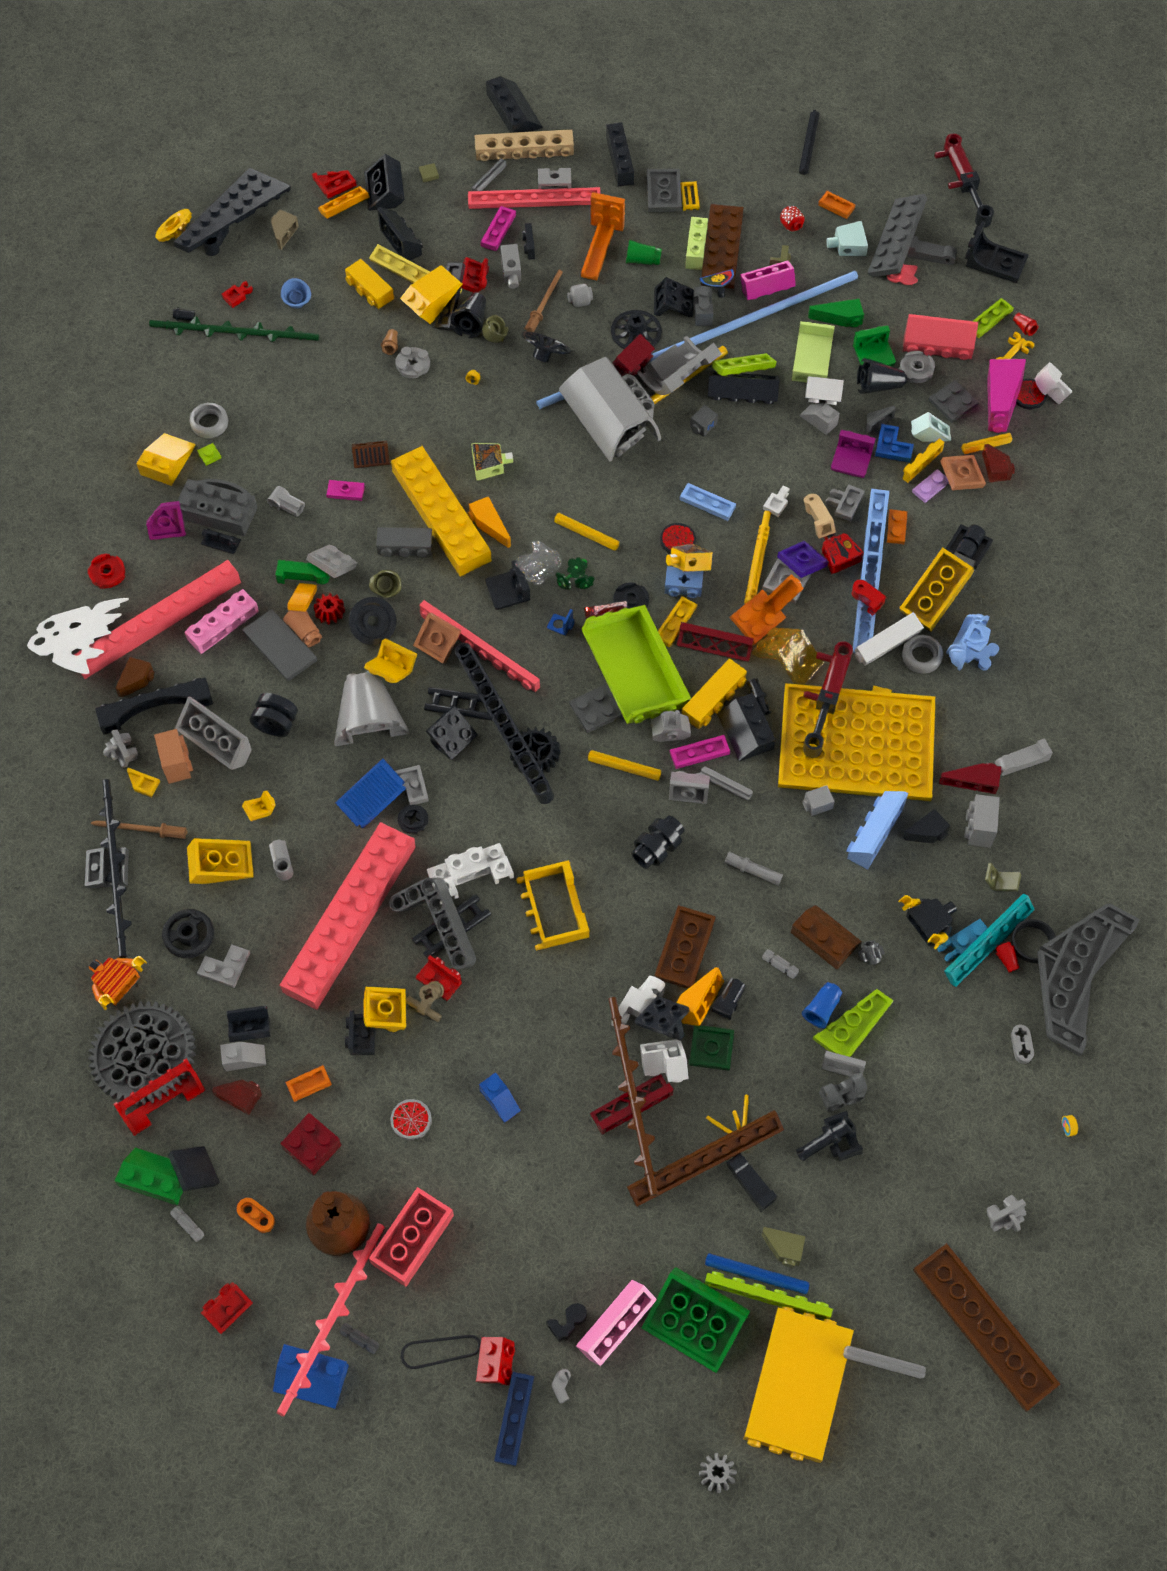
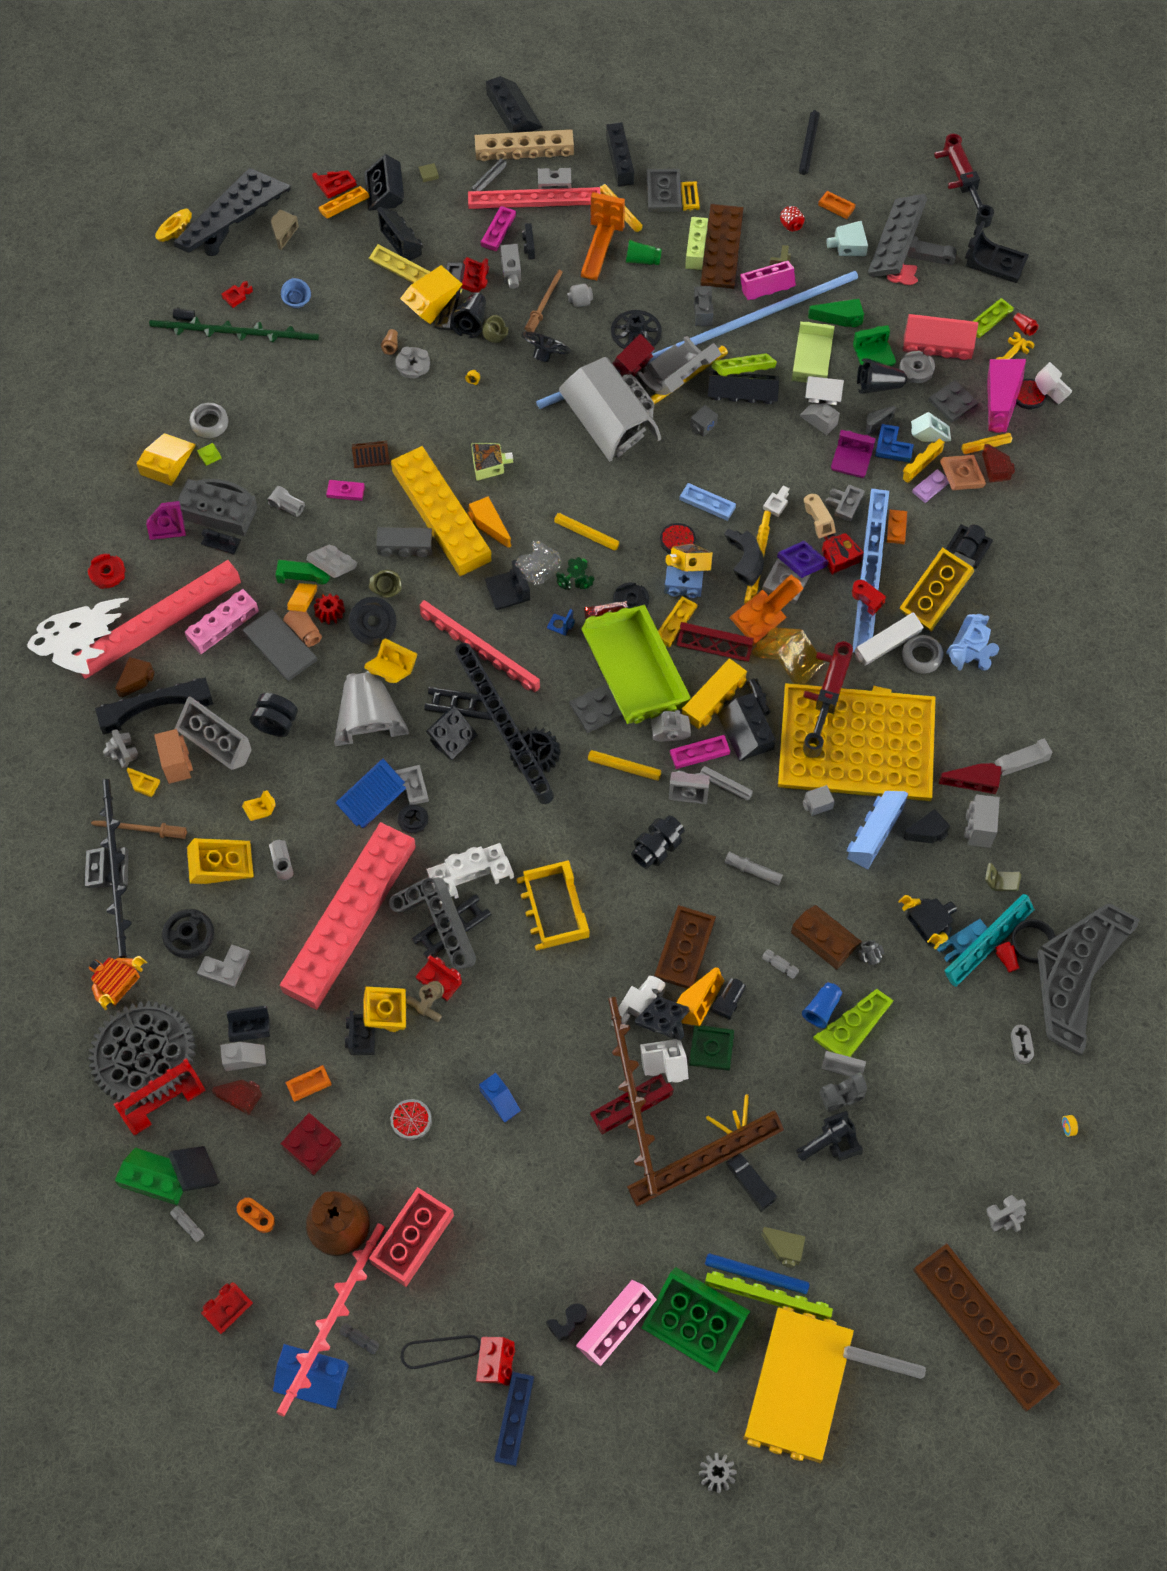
(369, 284): yellow brick -> none
(437, 637): nougat plate -> none
(559, 1384): light grey arm -> none
(629, 217): none -> yellow axle
(673, 296): black bracket -> none
(718, 281): shield -> none
(752, 563): none -> black arch

